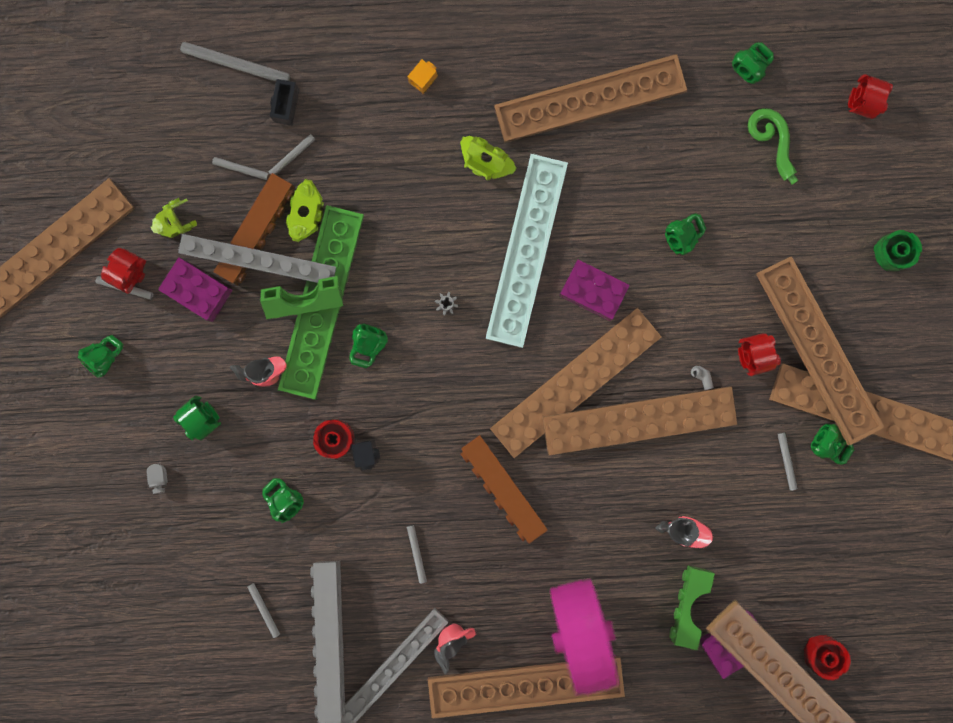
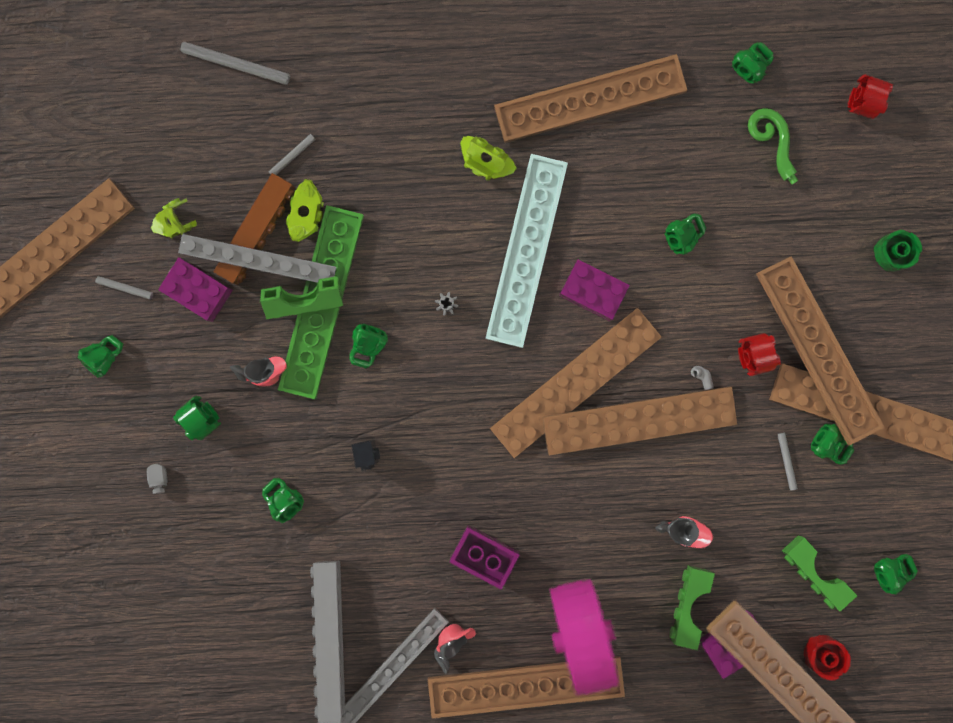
(123, 270): red brick -> none
(240, 168): light grey bar -> none
(263, 610): light grey bar -> none
(284, 102): black brick -> none
(323, 436): red brick -> none
(416, 554): light grey bar -> none
(422, 75): light orange brick -> none
(484, 557): none -> magenta brick
(504, 489): dark orange brick -> none
(835, 591): none -> bright green arch
(893, 574): none -> green piece

